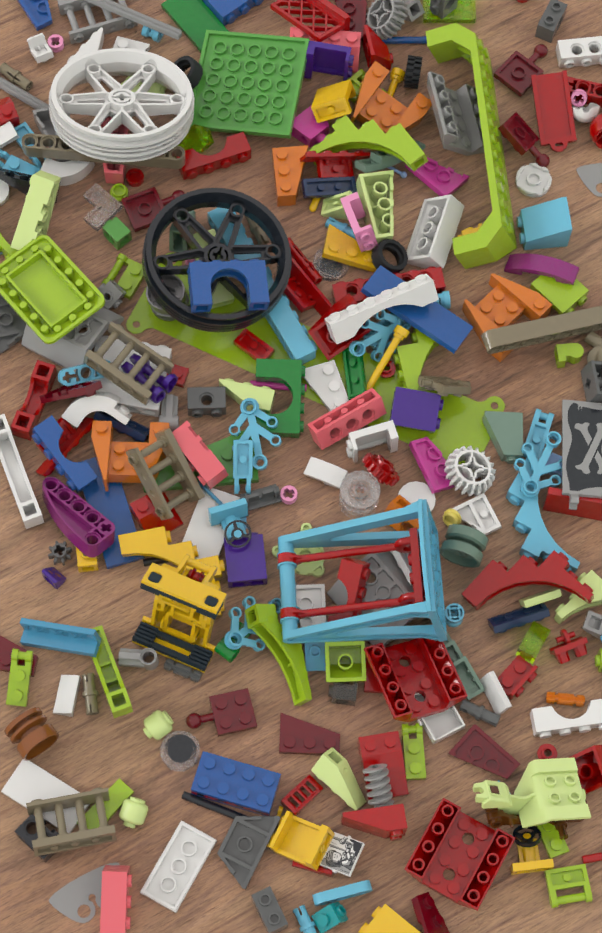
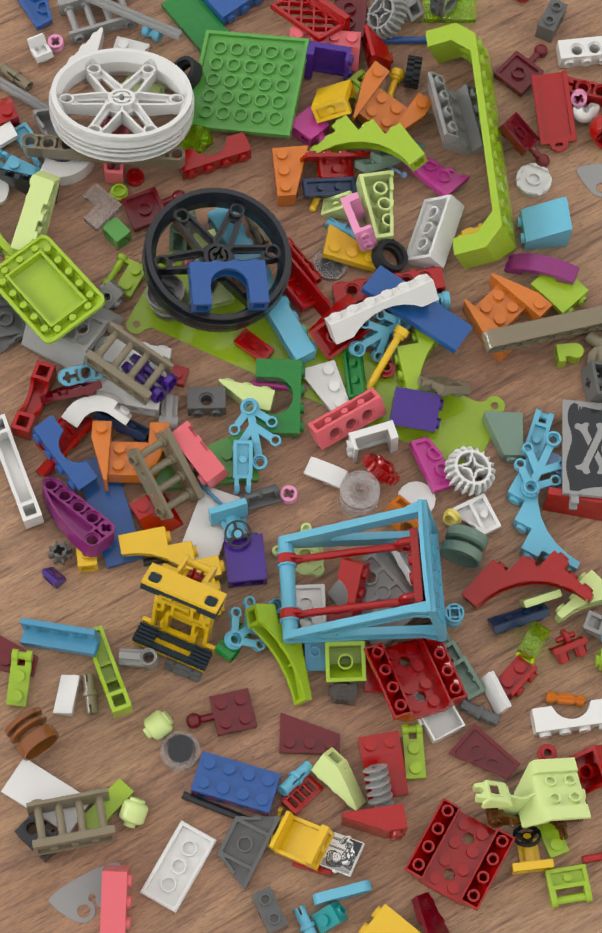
(295, 778): none -> medium azure pin

